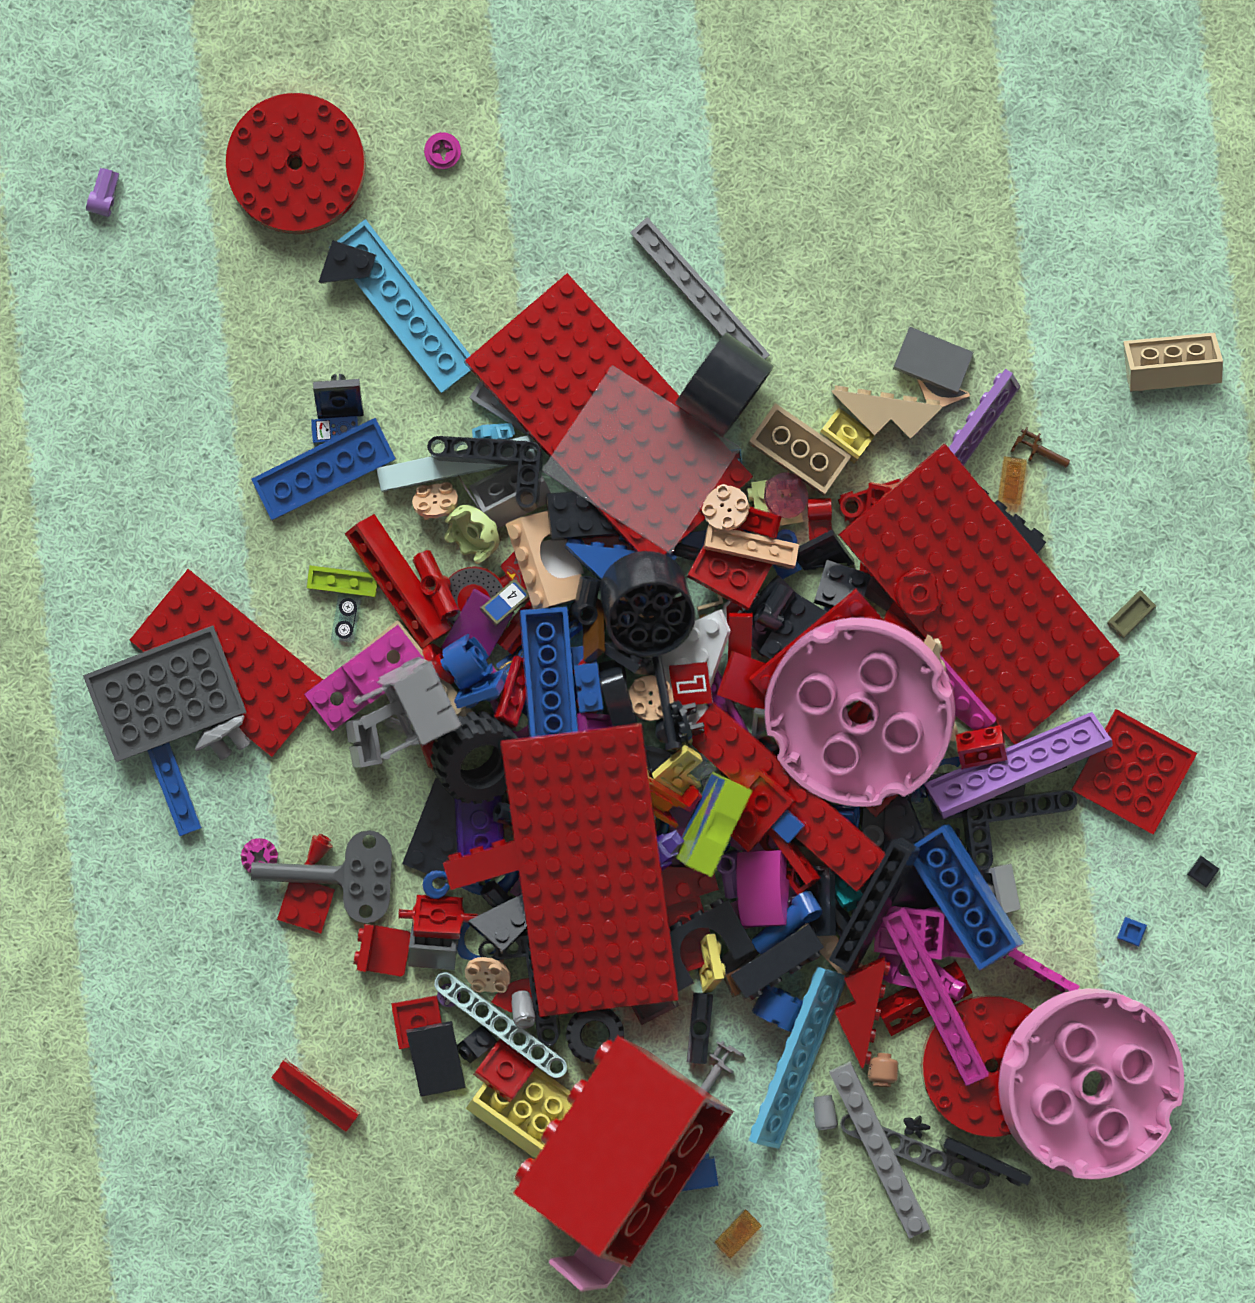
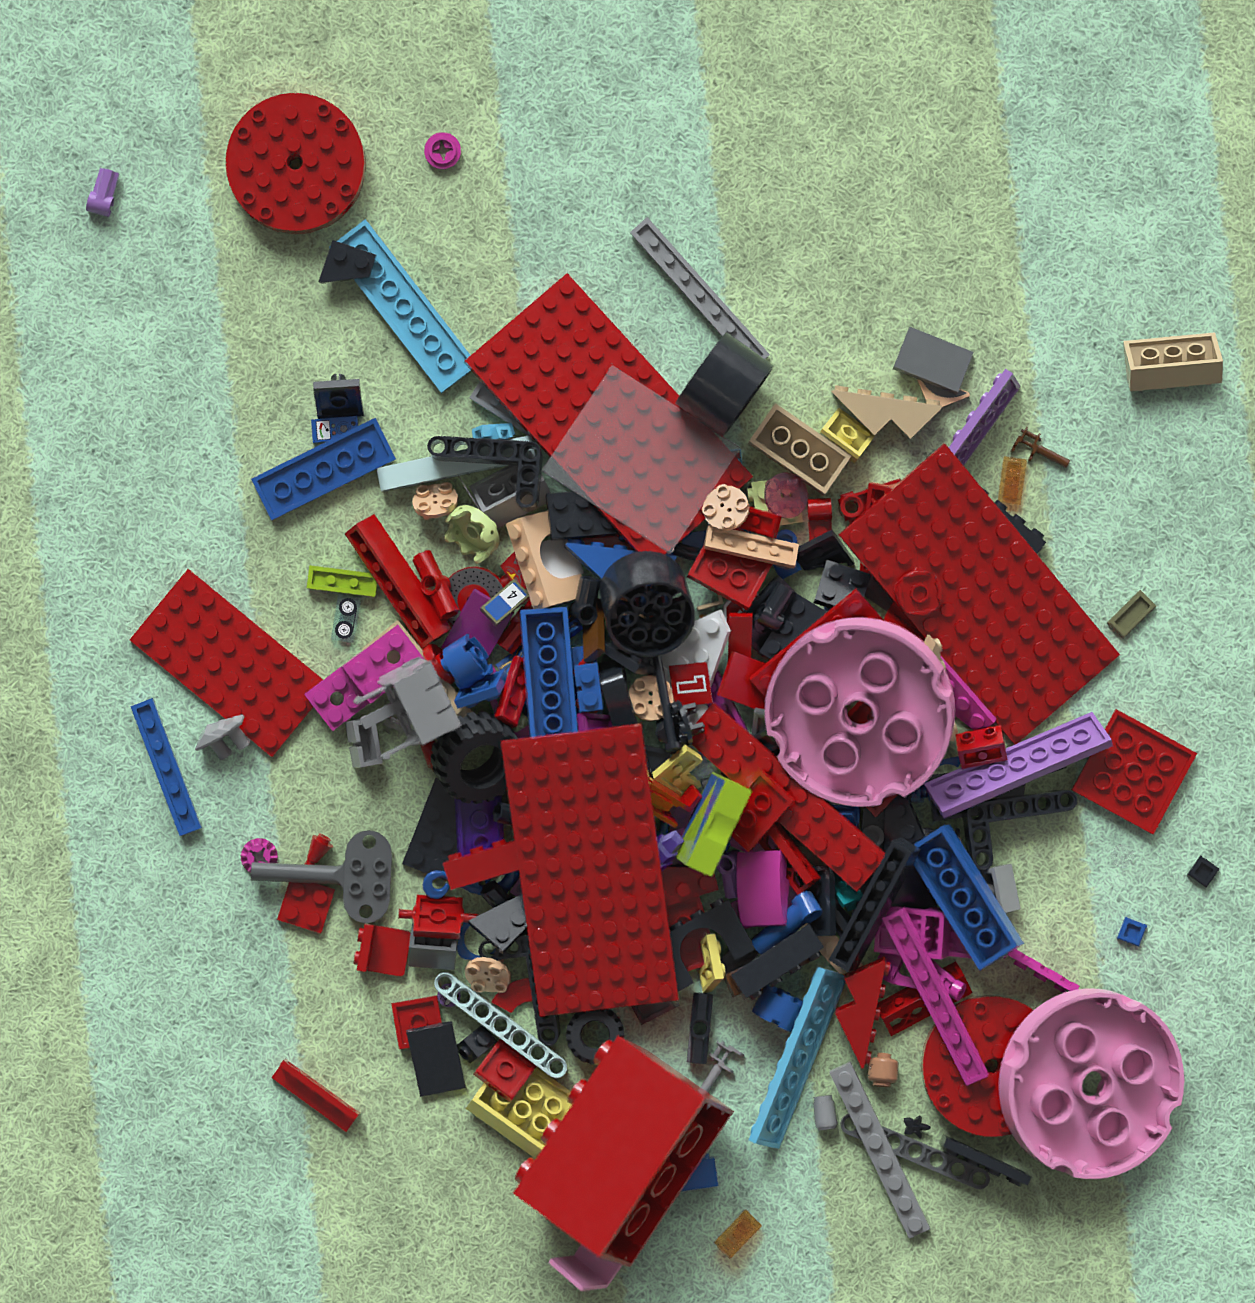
(164, 693): dark grey plate -> none
(523, 1010): light grey piece -> none
(788, 826): blue tile -> none

